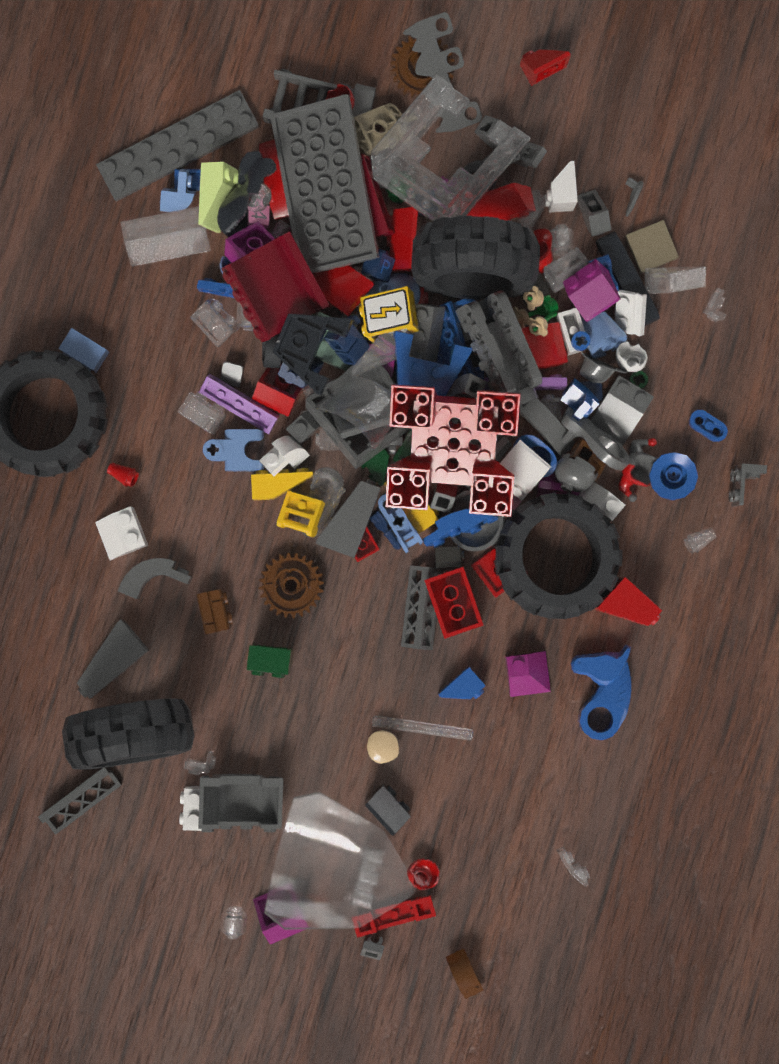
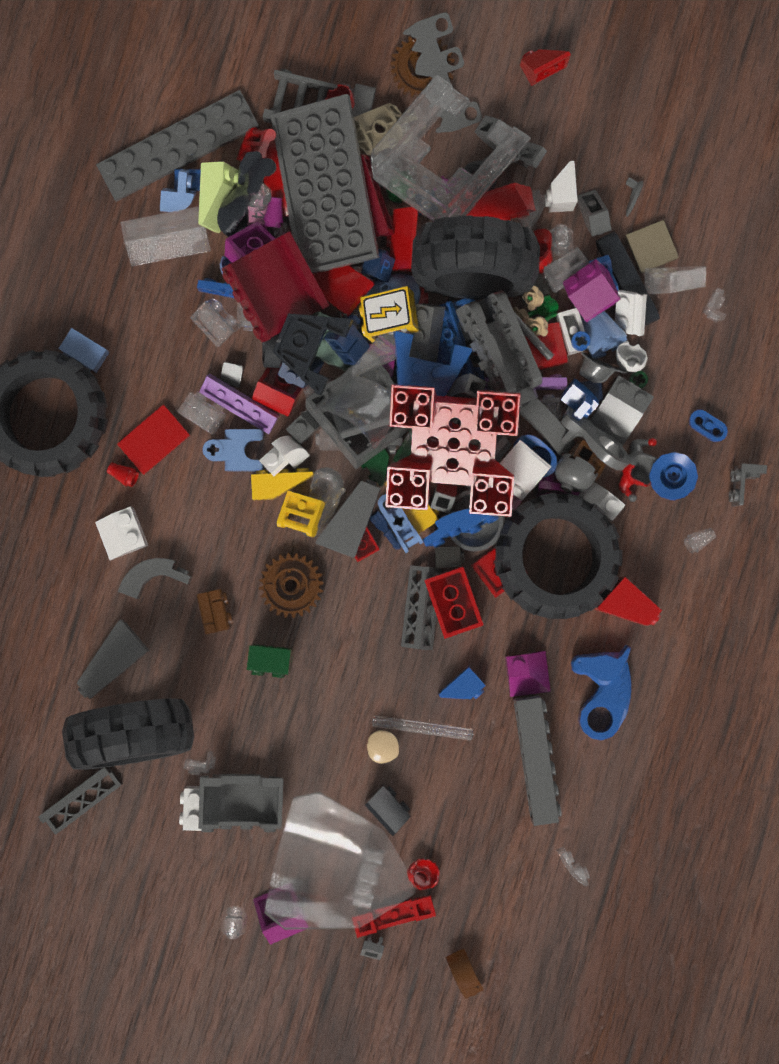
(153, 439): none -> red tile
(249, 145): none -> red plate
(273, 215): none -> magenta cone
(534, 339): none -> dark grey piece
(536, 760): none -> dark grey brick

